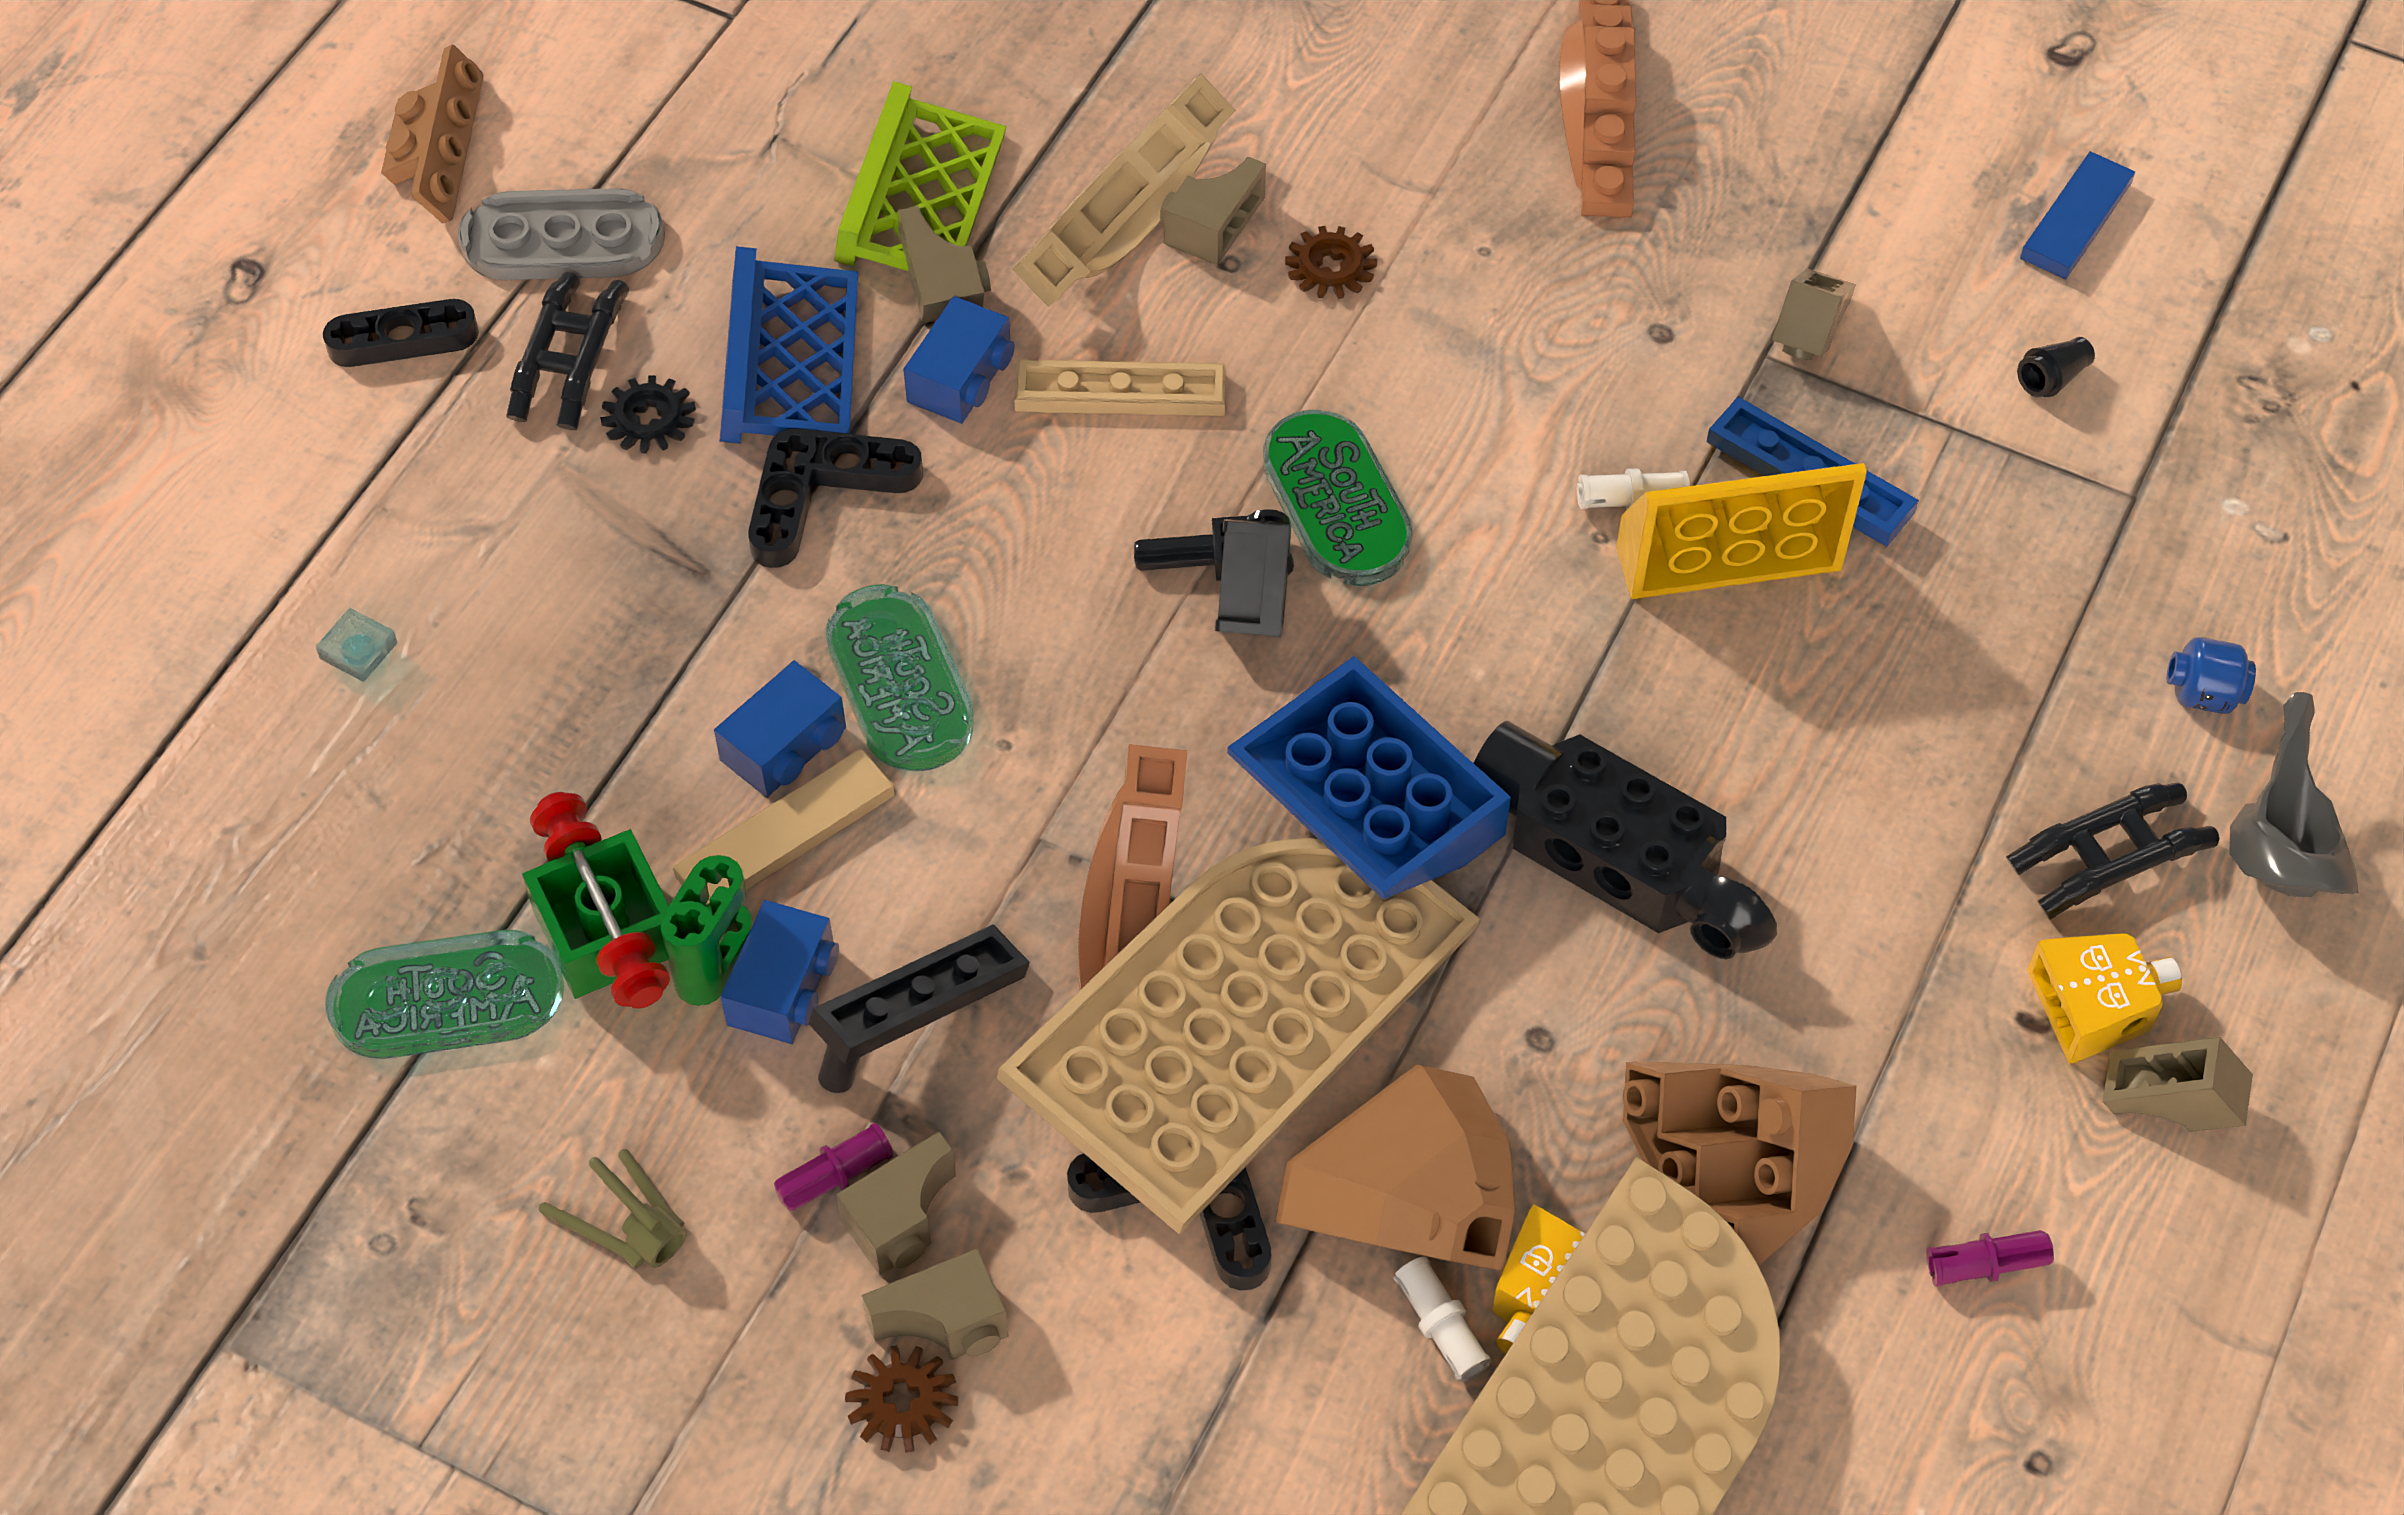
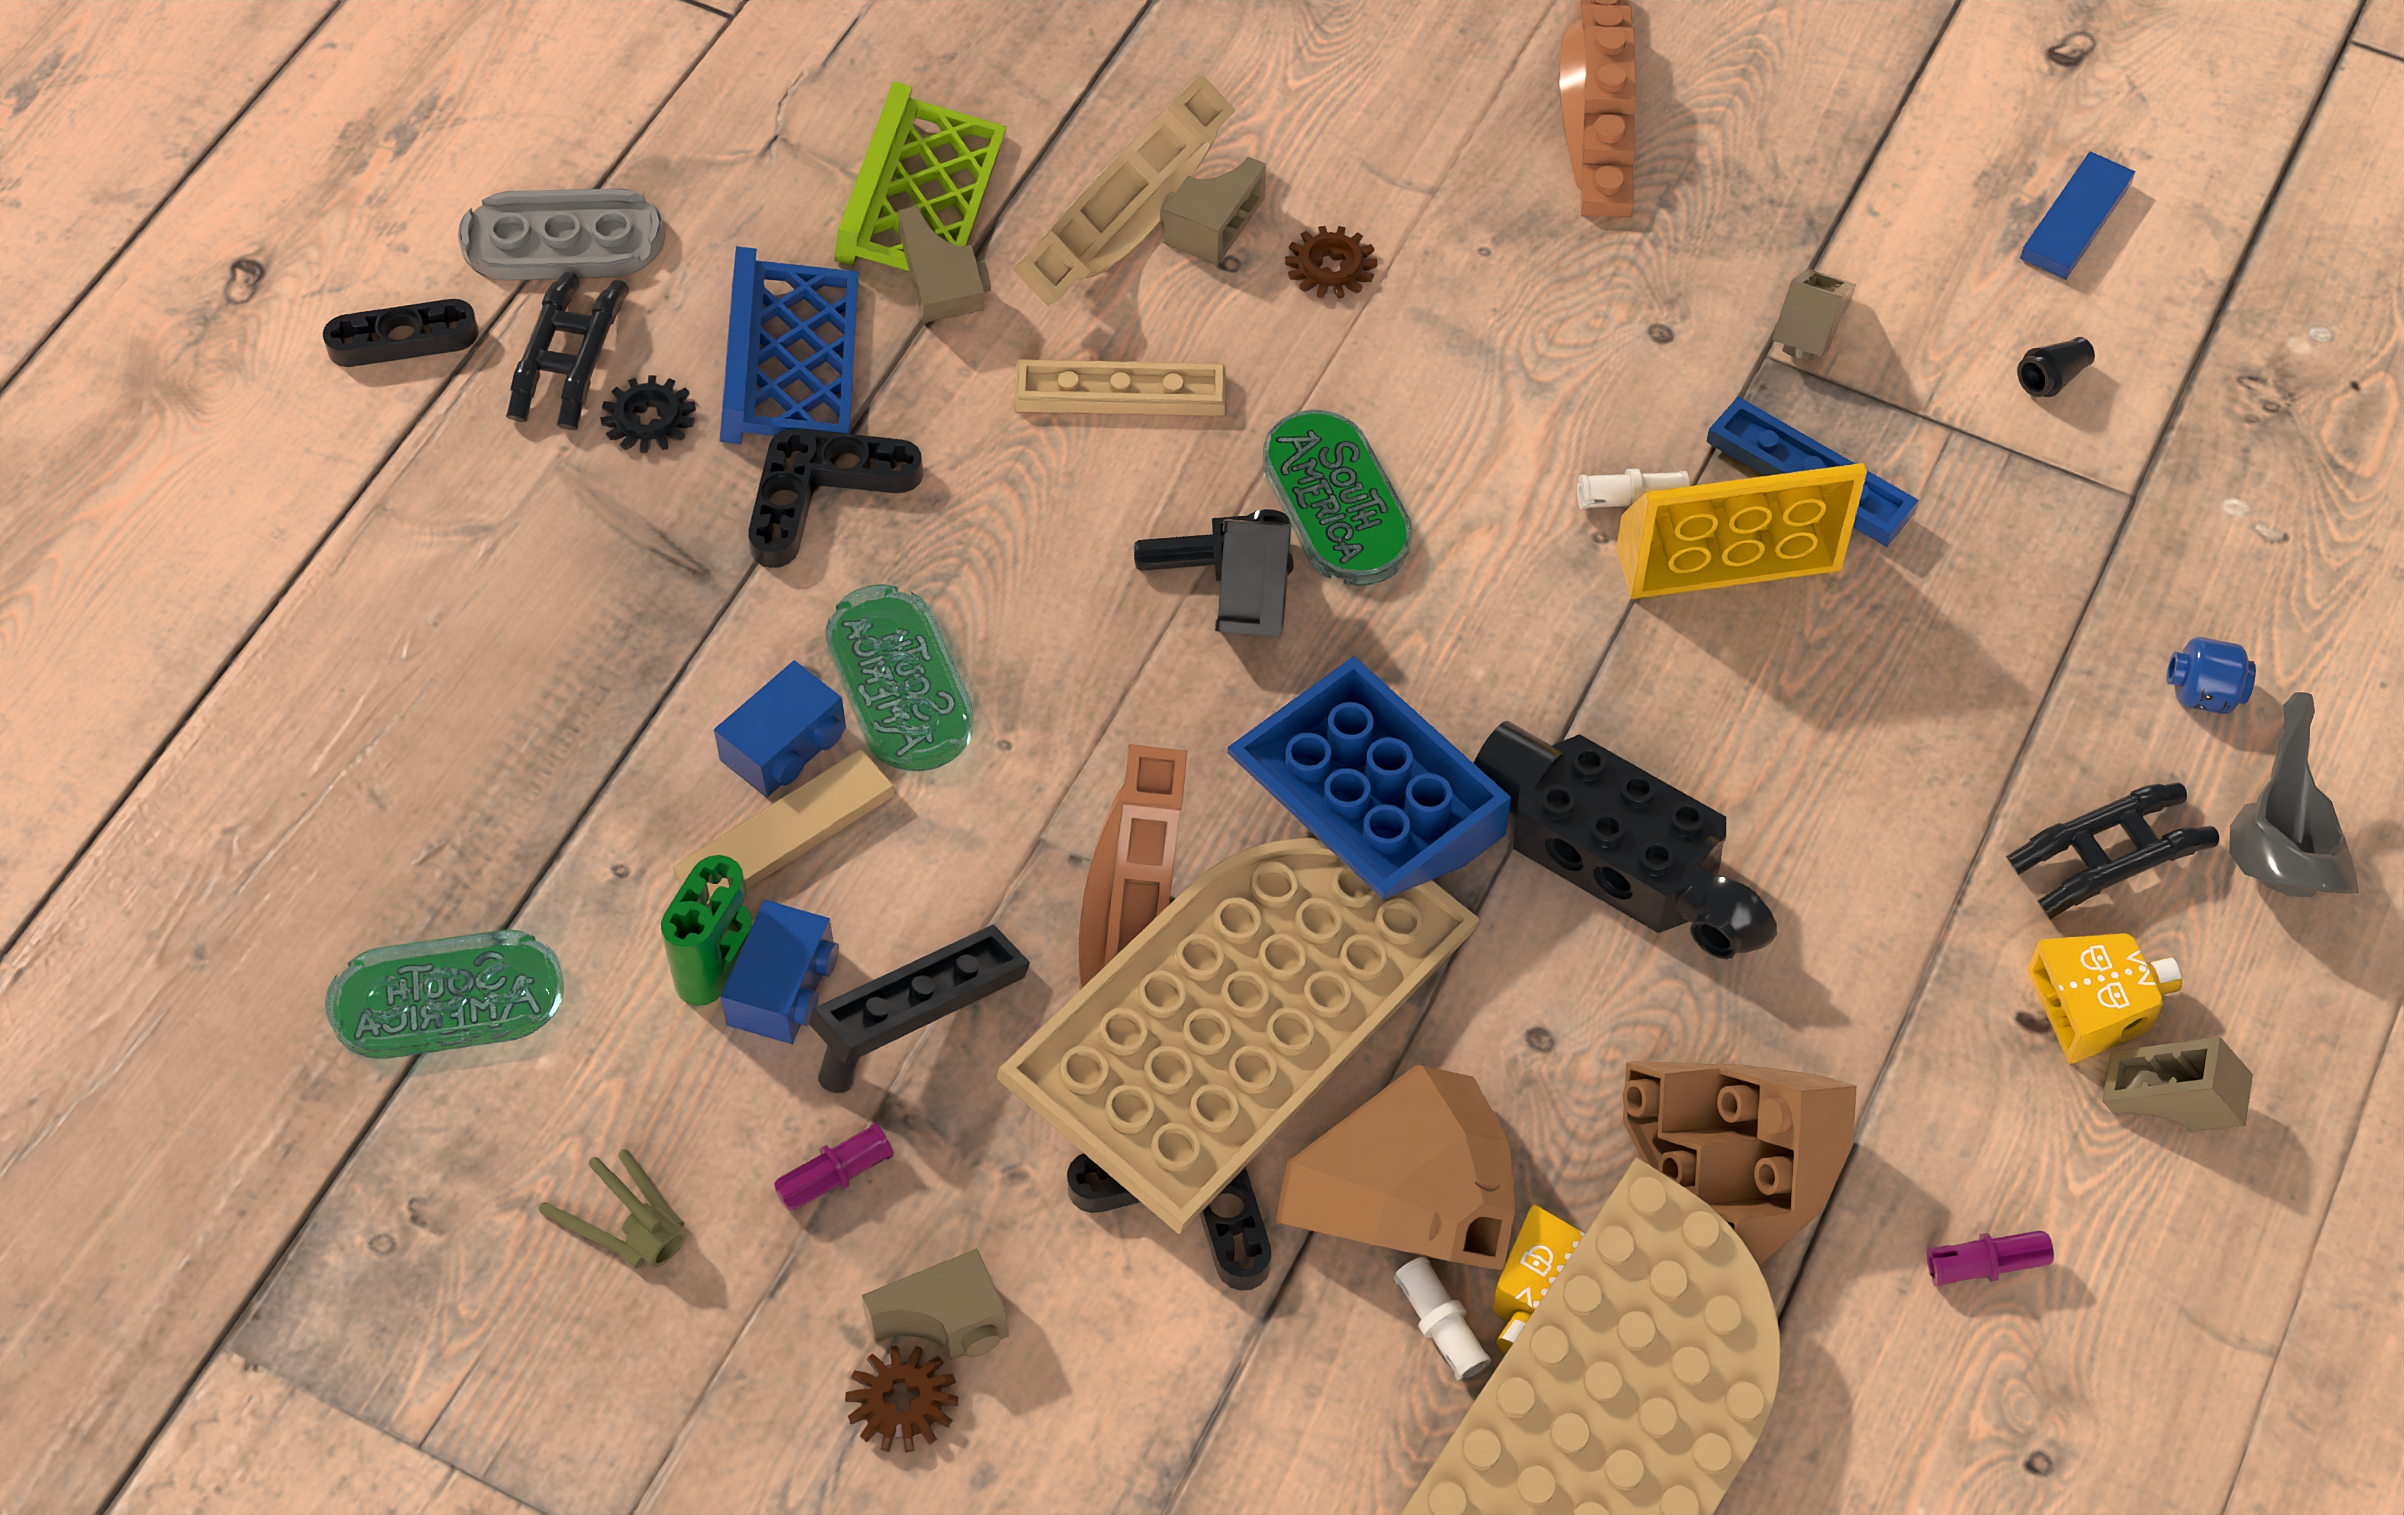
(356, 644): clear light blue plate -> none
(434, 134): medium nougat bracket -> none
(598, 905): green brick -> none
(890, 1204): dark tan arch -> none
(958, 360): blue brick -> none

